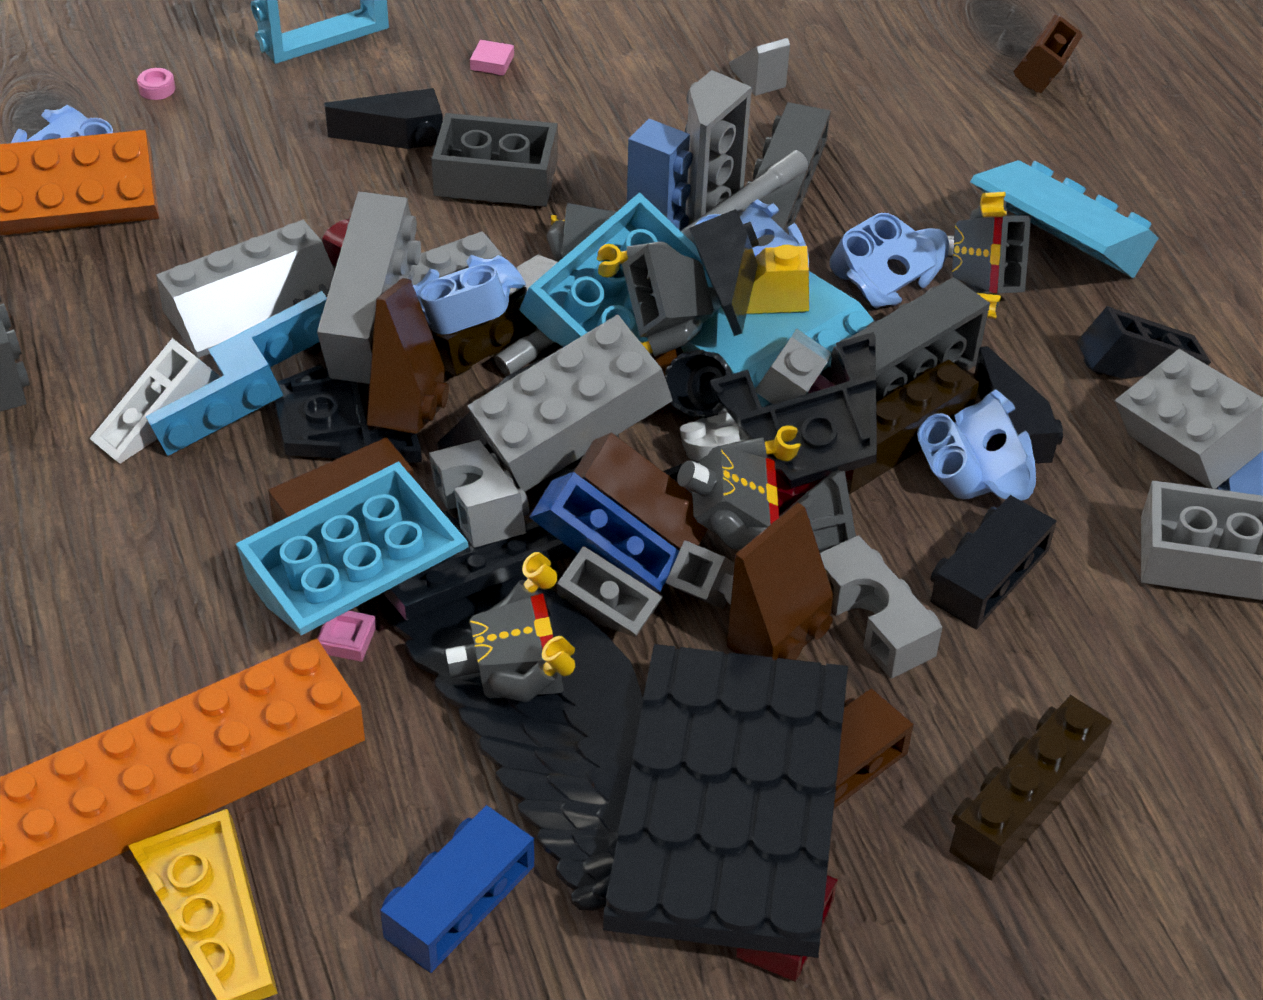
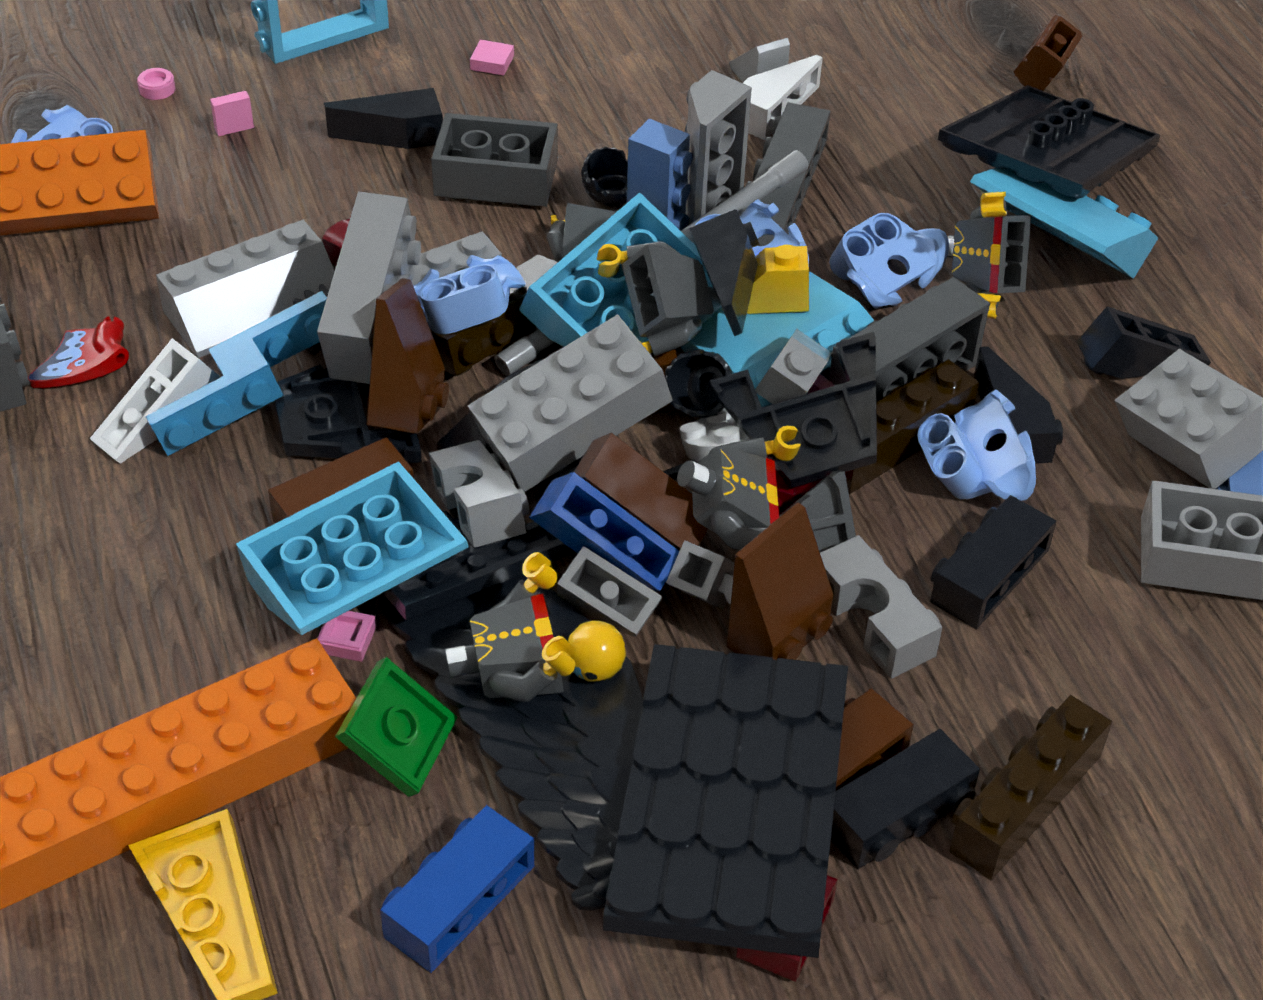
(83, 356): none -> red arm
(232, 113): none -> bright pink tile
(396, 727): none -> green tile
(597, 650): none -> yellow piece
(606, 176): none -> black hair
(778, 86): none -> white slope
(901, 798): none -> black brick
(1050, 140): none -> black piece

